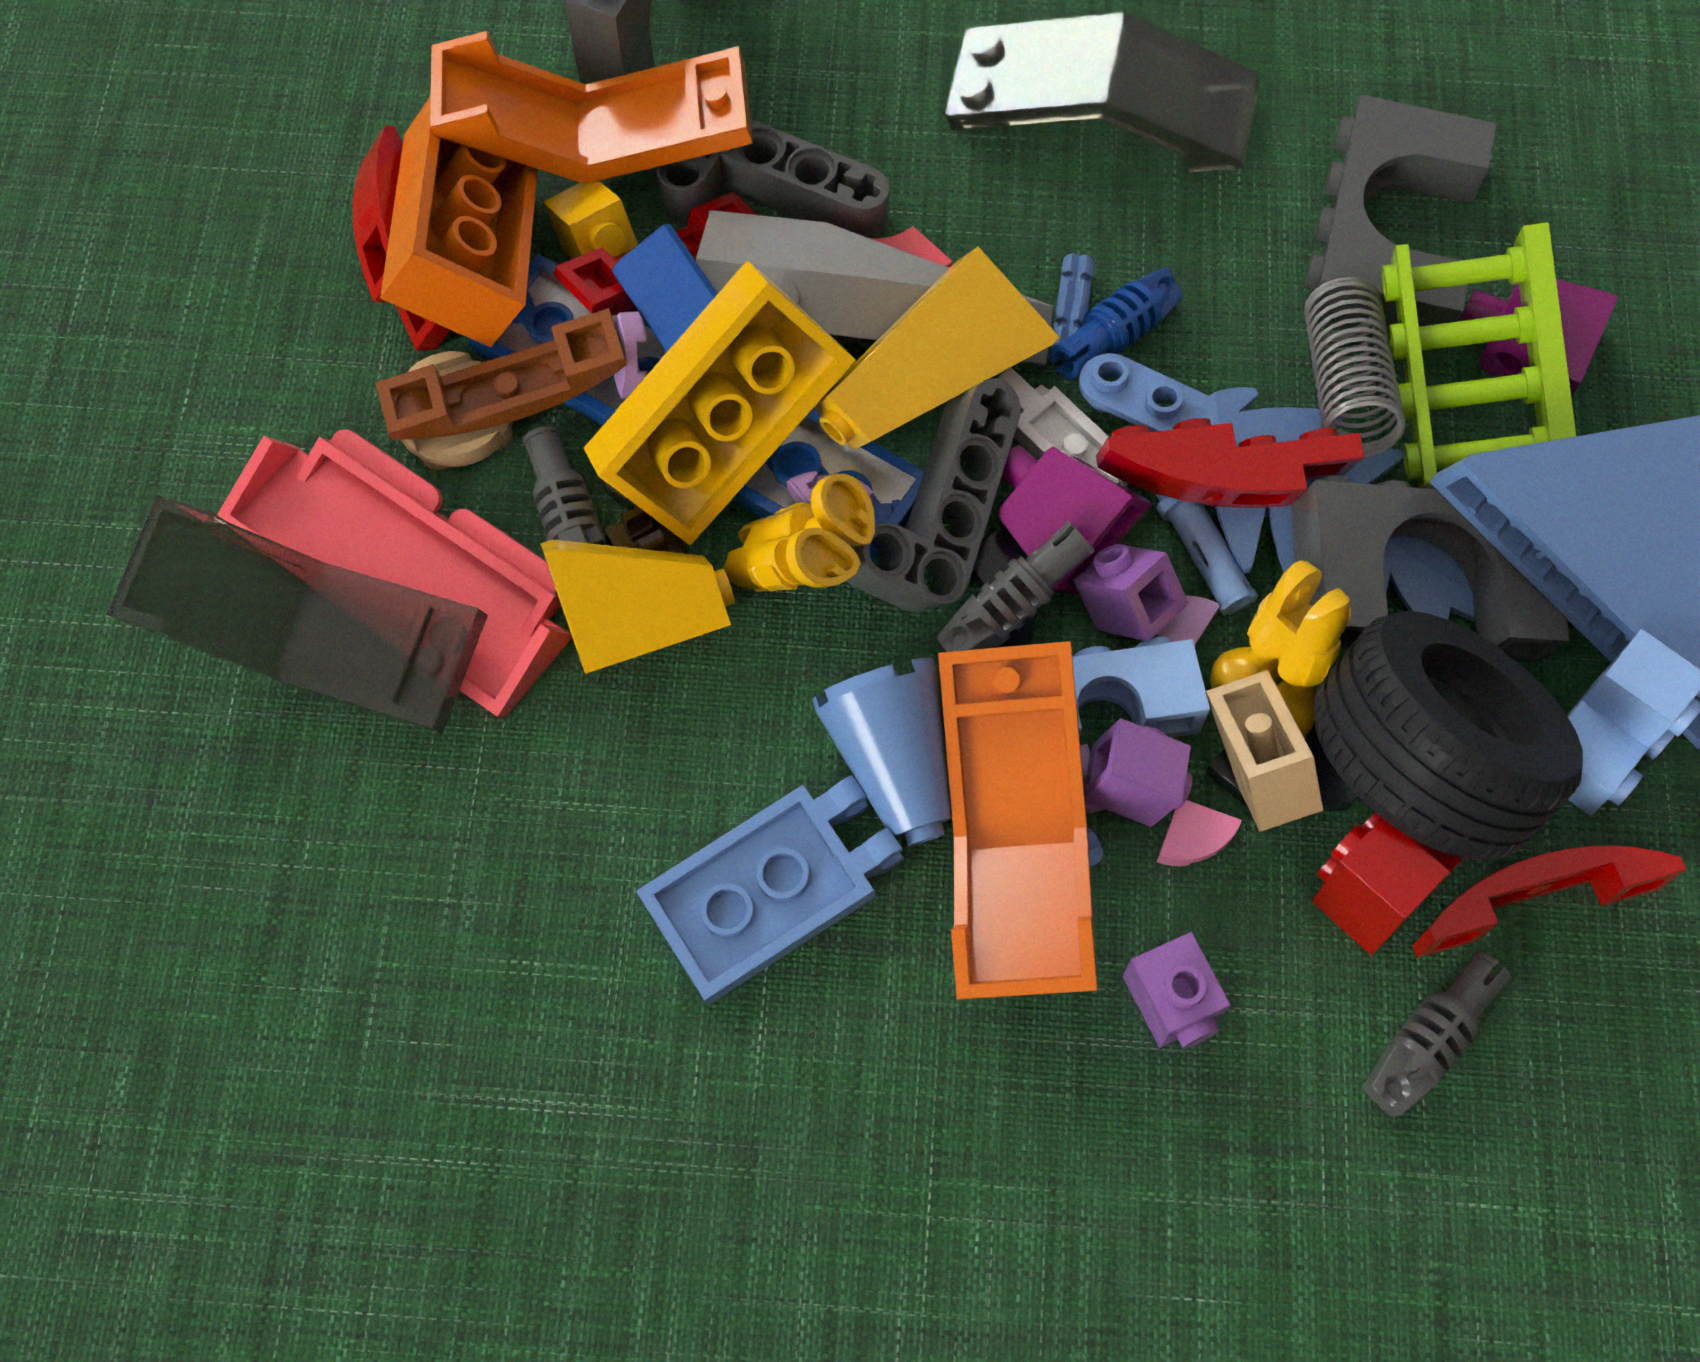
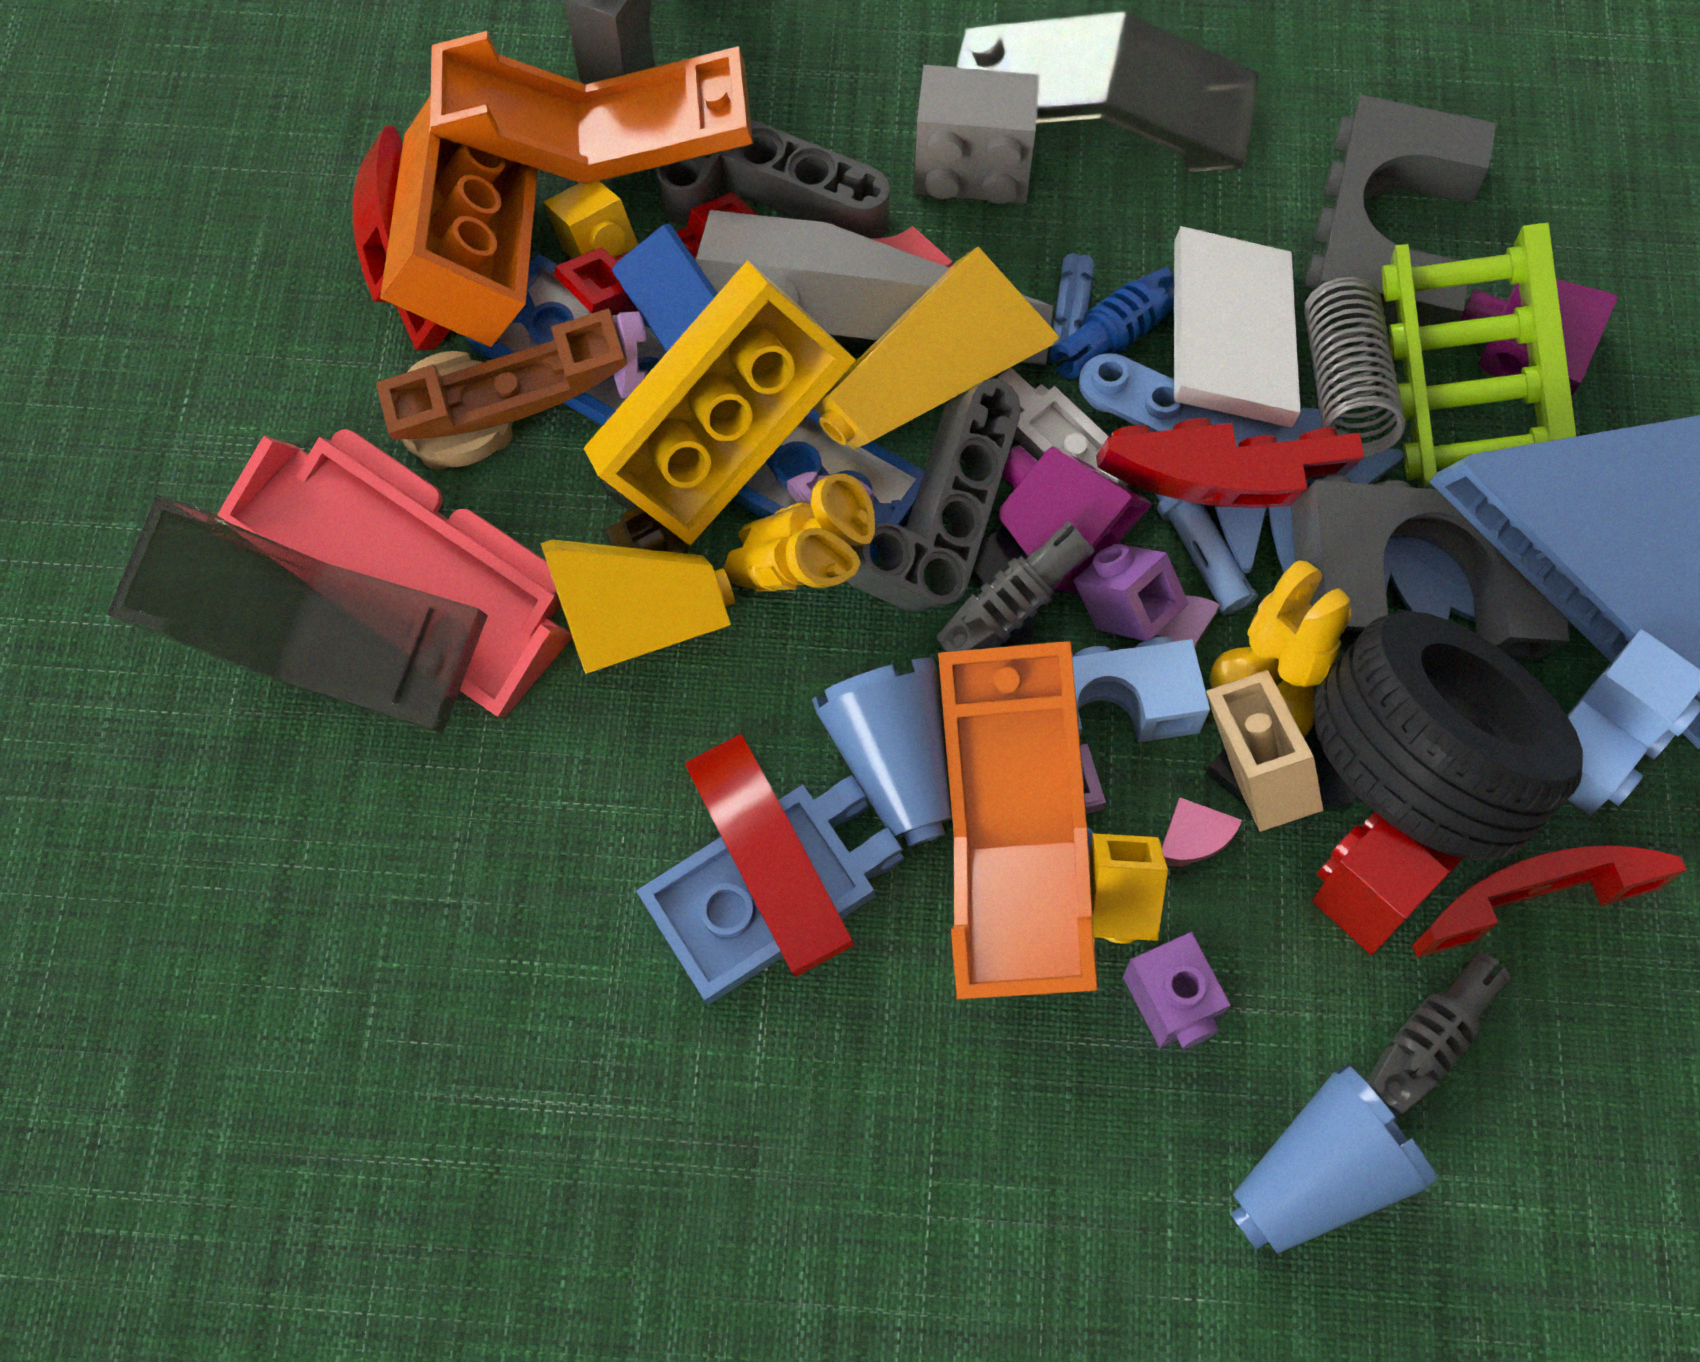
(561, 491): dark grey hinge -> none
(769, 855): none -> red slope
(975, 133): none -> light grey brick
(1127, 887): none -> yellow brick
(1138, 772): medium lavender brick -> none
(1235, 328): none -> white tile
(1330, 1167): none -> medium blue cone

